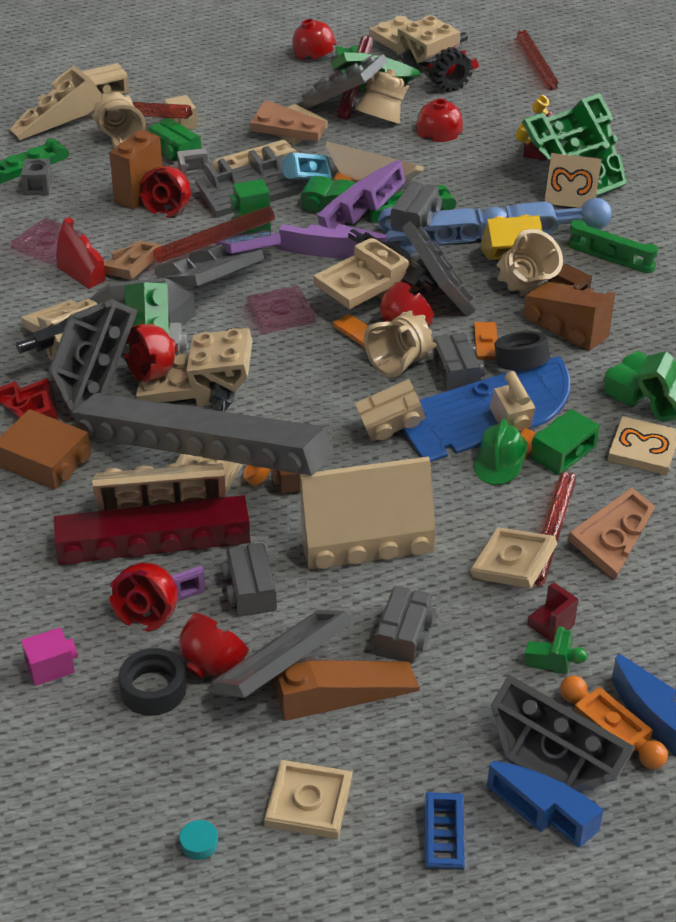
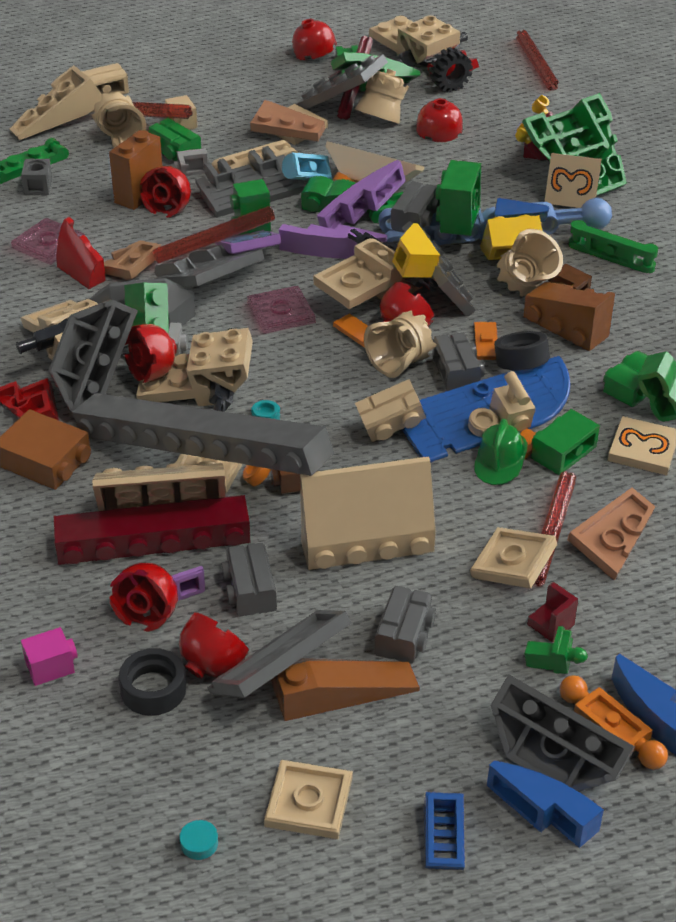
(266, 409): none -> teal tile
(415, 254): none -> yellow slope
(459, 197): none -> green brick
(481, 420): none -> tan tile
(513, 208): none -> blue slope

